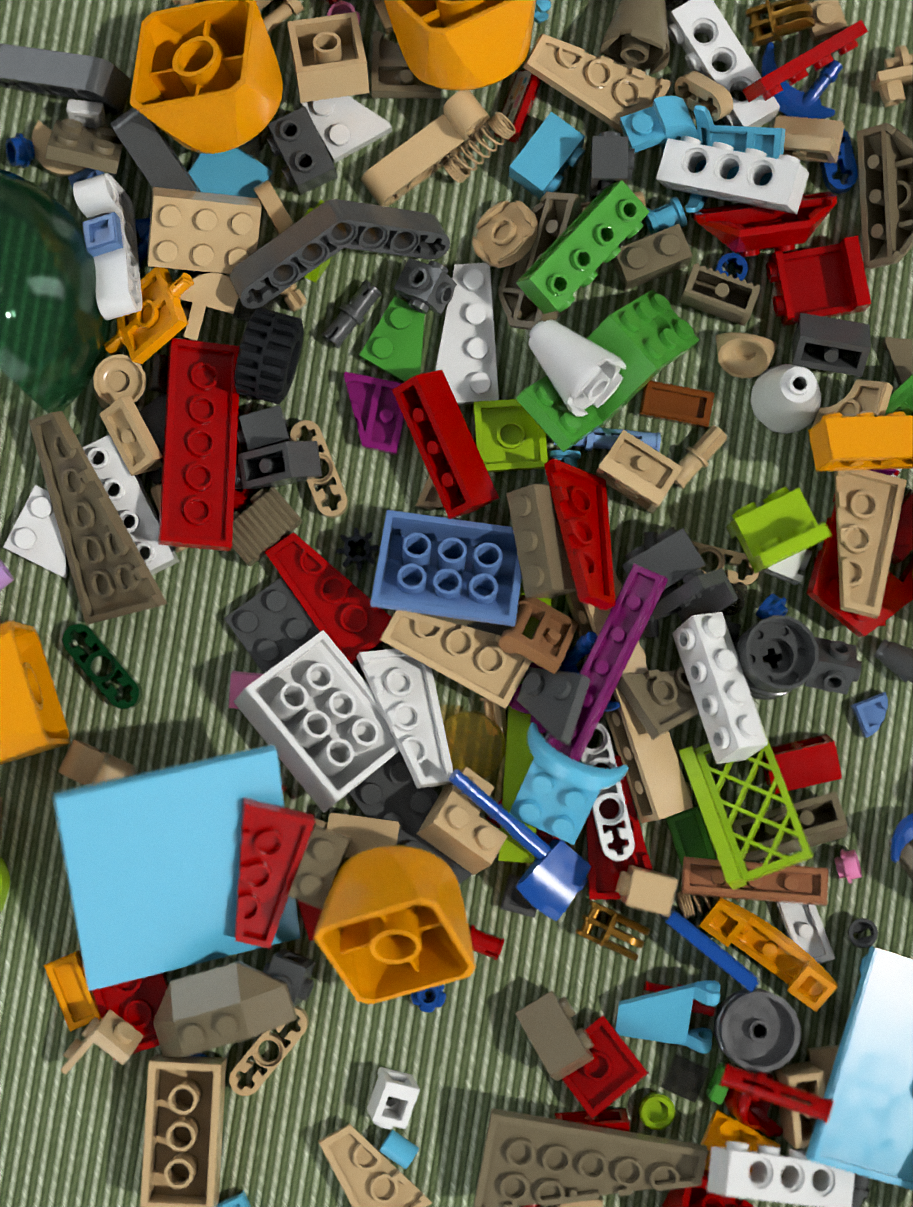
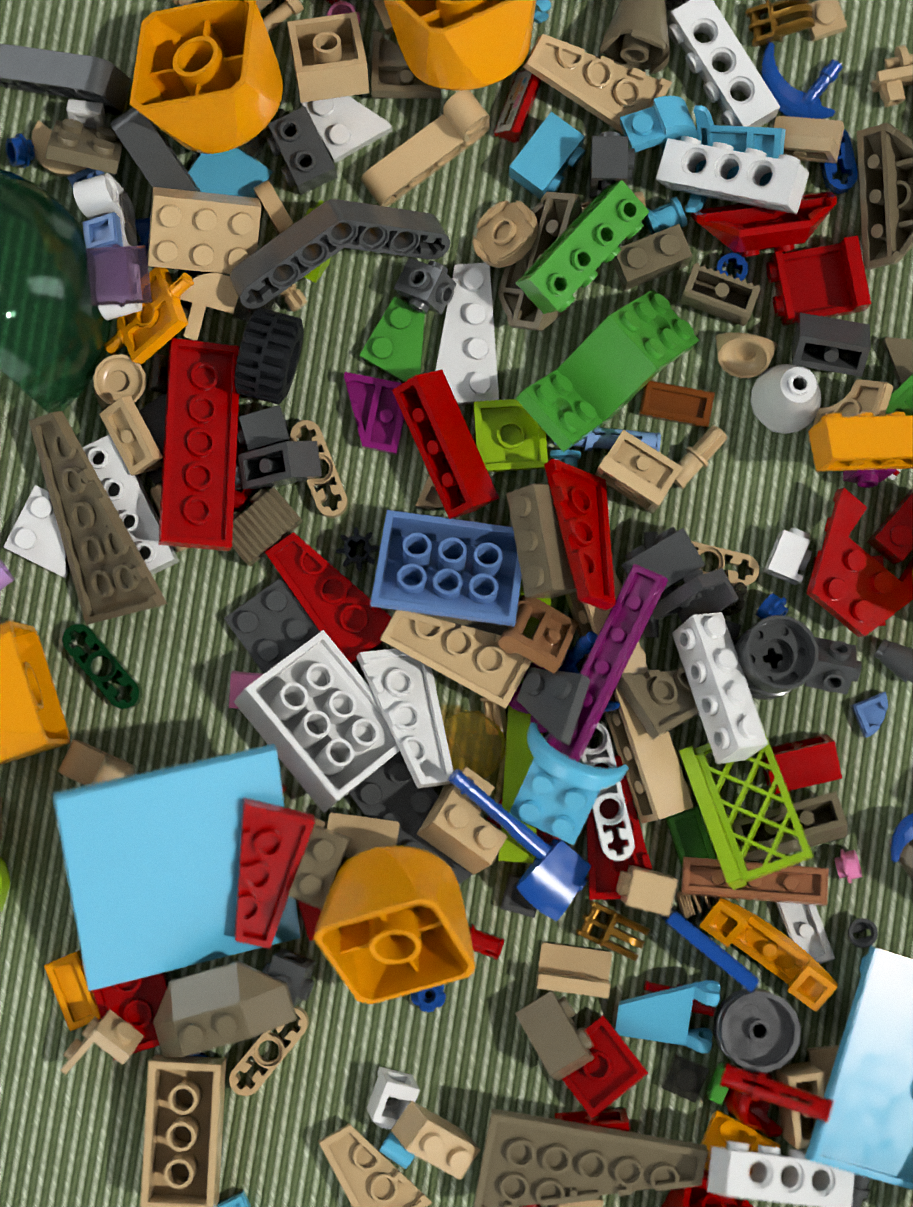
(118, 275): none -> clear purple piece
(351, 314): dark grey pin -> none
(435, 1140): none -> tan piece
(460, 171): tan piece -> none
(574, 970): none -> tan panel
(576, 366): white cone -> none
(656, 1110): lime tile -> none
(701, 90): tan beam -> none
(776, 528): lime bracket -> none
(796, 69): red plate -> none
(866, 532): tan wing -> none

